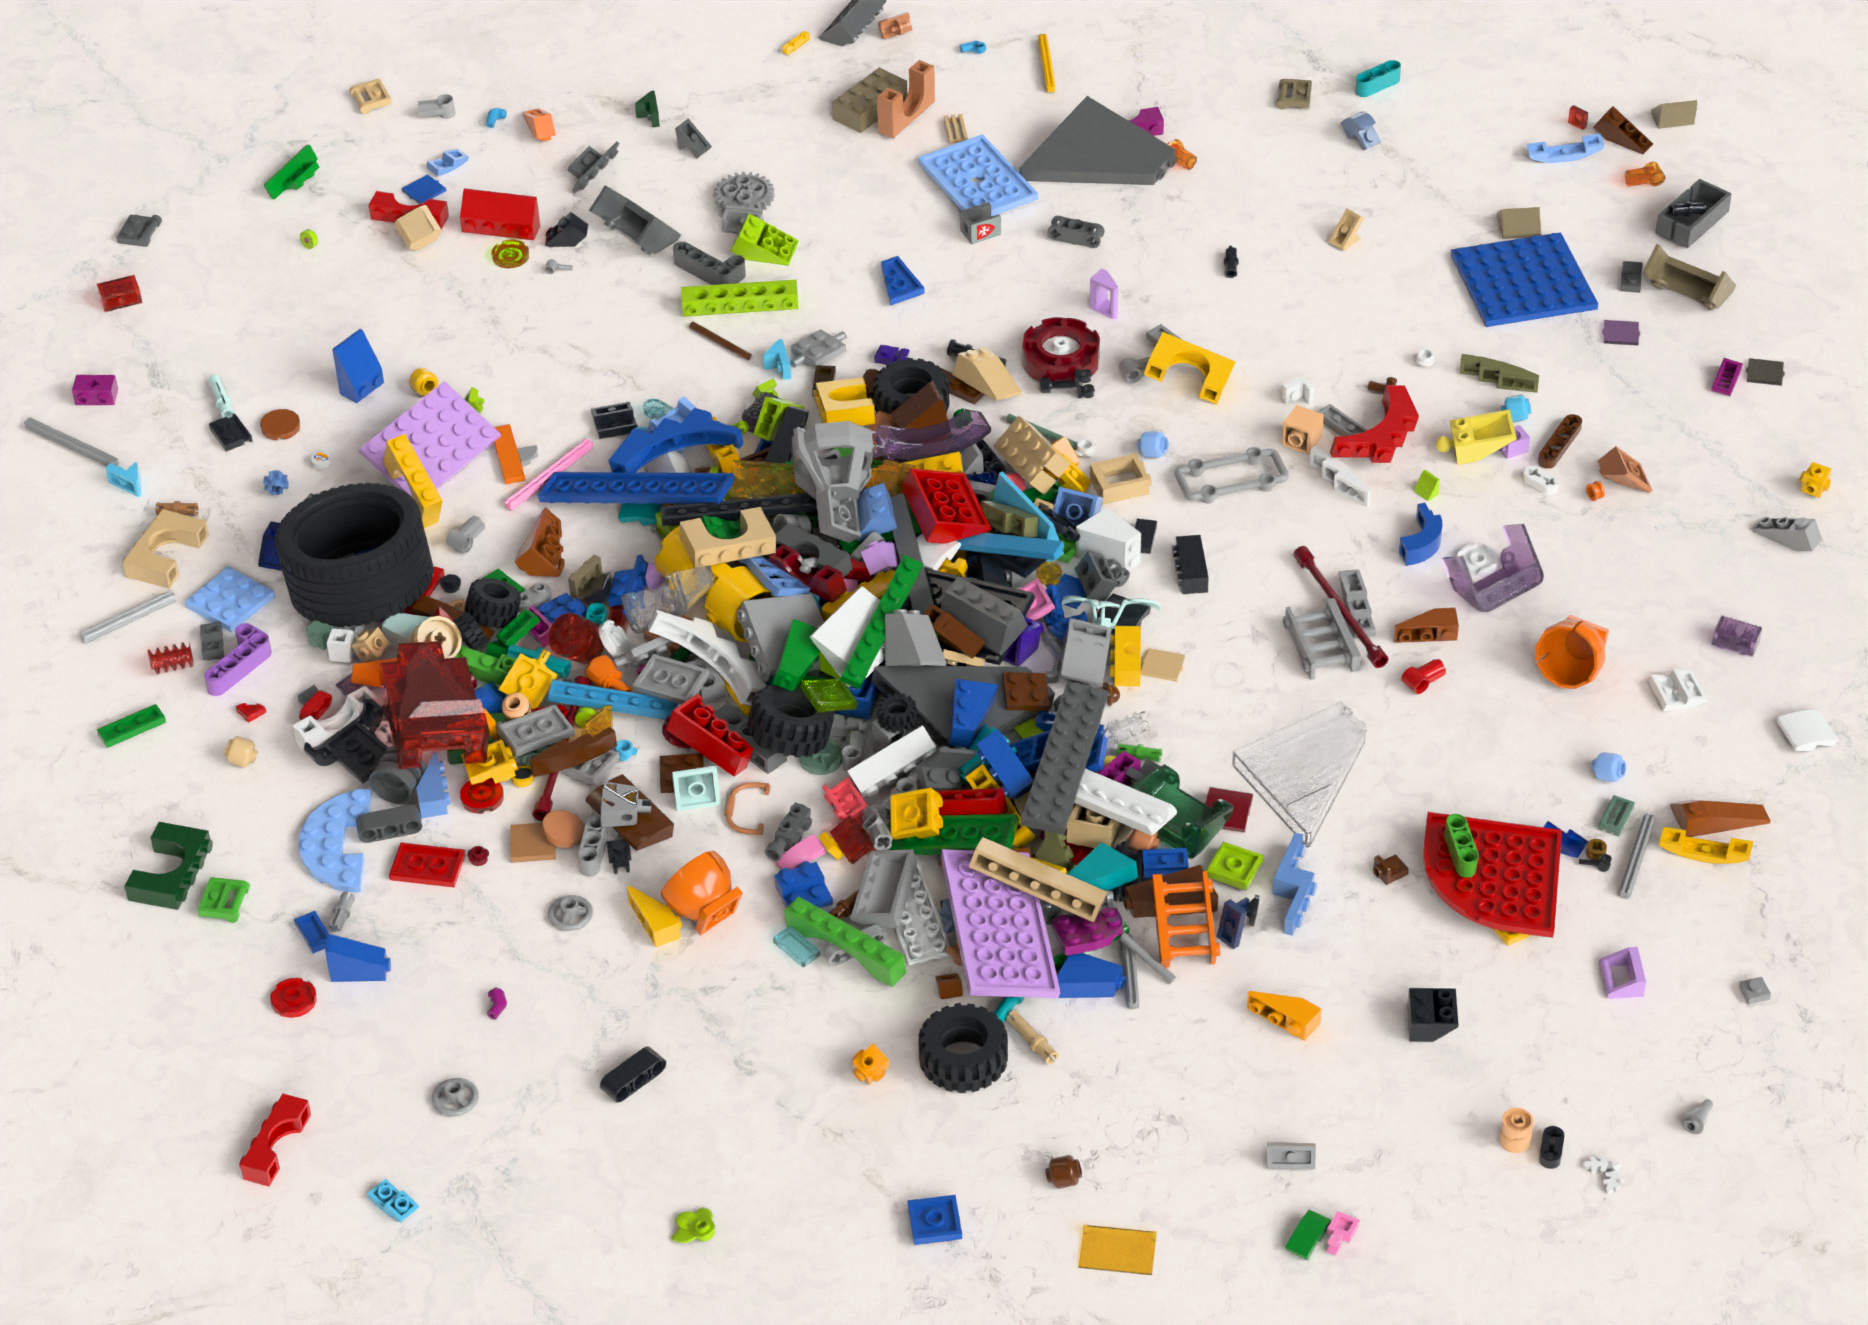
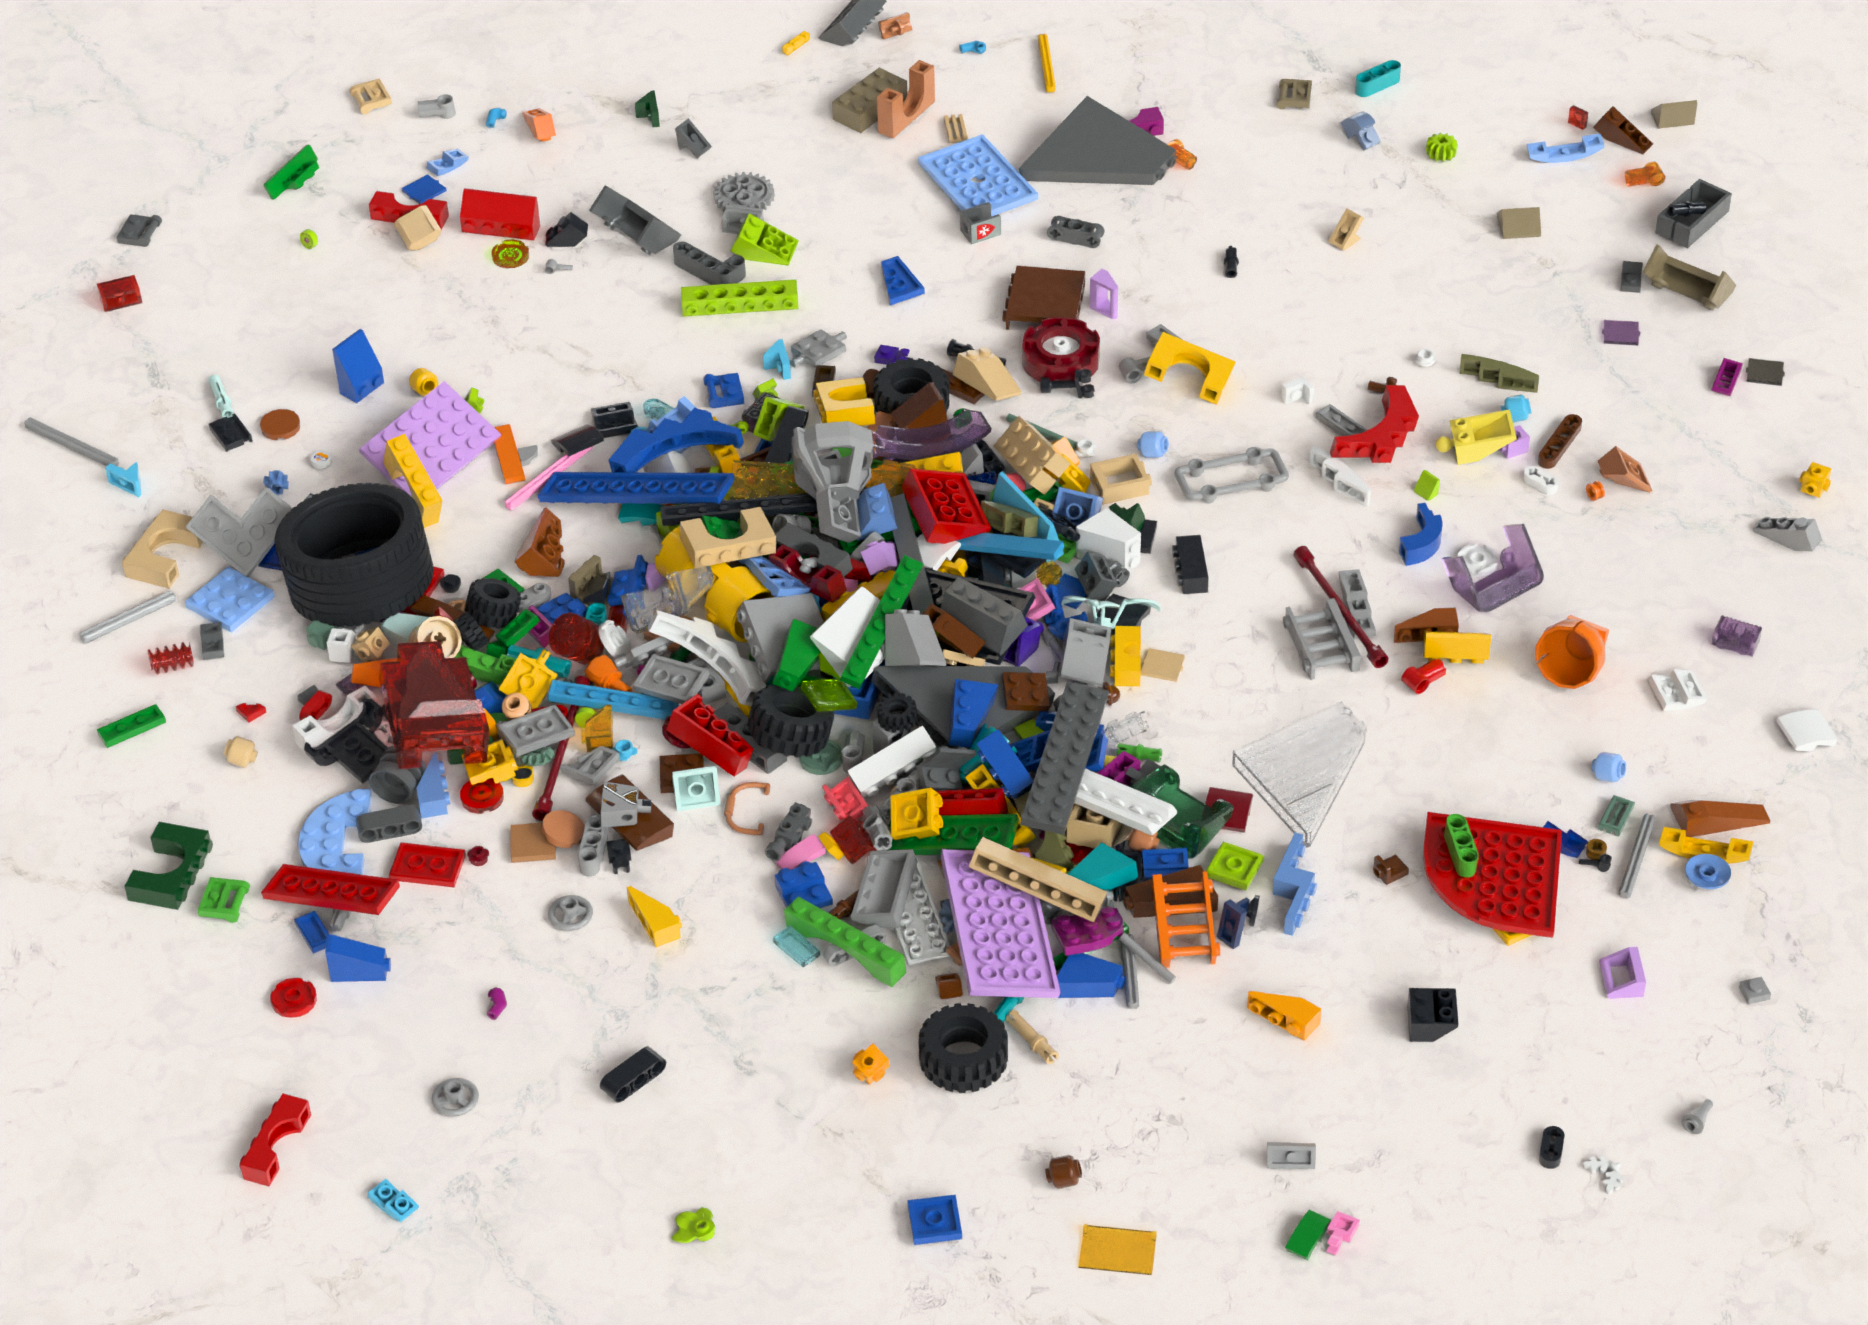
(95, 390): magenta brick -> none
(178, 507): medium nougat pin -> none
(236, 539): none -> light grey plate
(251, 652): medium lavender beam -> none
(330, 889): none -> red plate
(463, 537): light grey piece -> none
(567, 755): reddish brown slope -> none
(578, 440): none -> black slope
(589, 163): dark grey bracket -> none
(702, 891): orange plate -> none
(719, 340): reddish brown bar -> none
(730, 389): none -> blue plate
(842, 727): light grey hinge -> none
(1043, 294): none -> reddish brown panel
(1133, 516): none -> dark green slope
(1302, 429): light nougat head -> none
(1441, 147): none -> lime gear
(1457, 646): none -> yellow slope
(1516, 1130): light nougat wheel -> none
(1523, 279): blue plate -> none
(1708, 871): none -> medium blue dish

